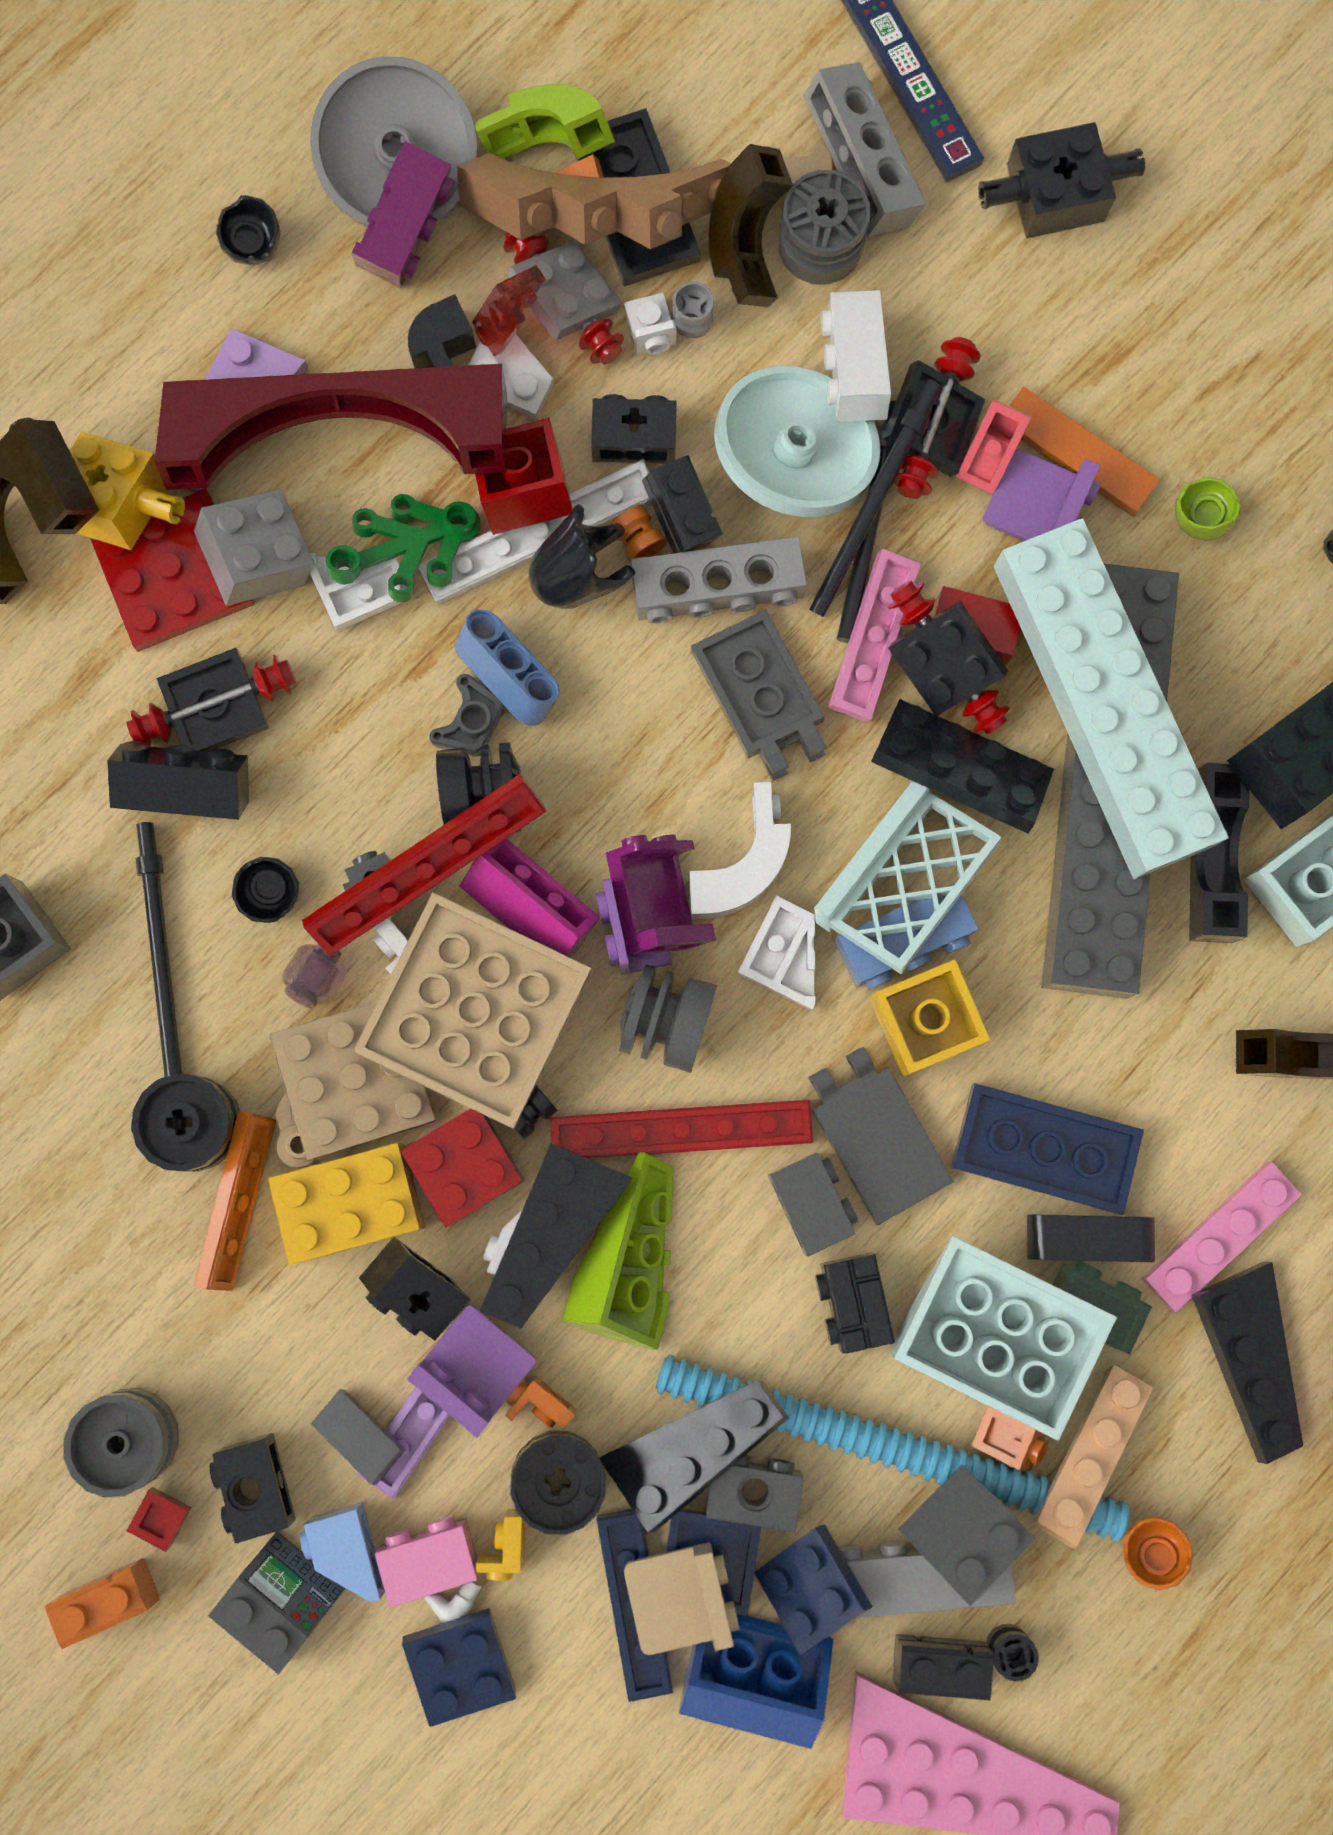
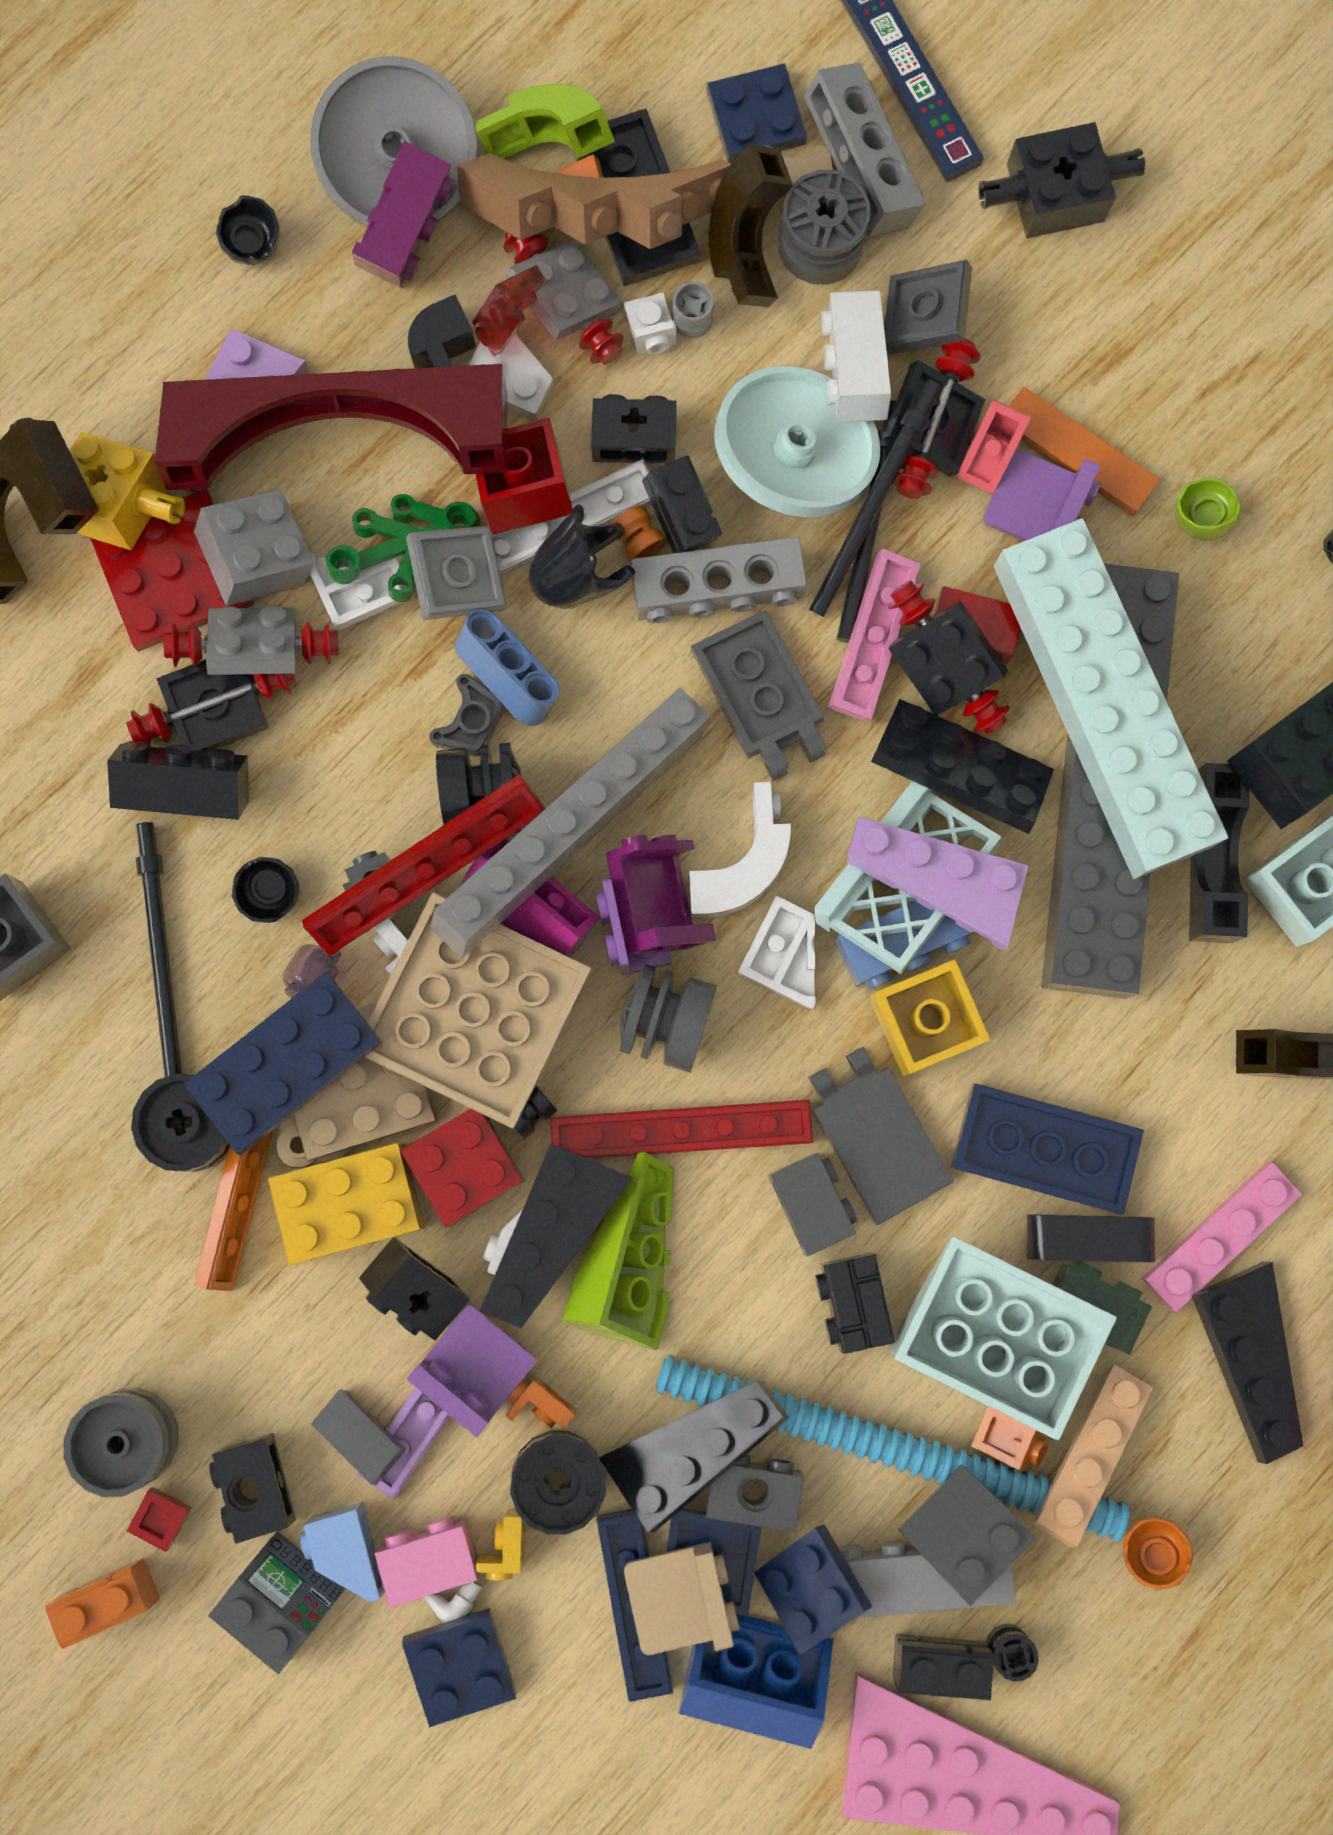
(250, 641): none -> light grey plate
(283, 1063): none -> dark blue plate
(455, 572): none -> light grey tile
(569, 823): none -> light grey brick
(757, 111): none -> dark blue plate
(927, 307): none -> dark grey tile
(955, 880): none -> lavender wing

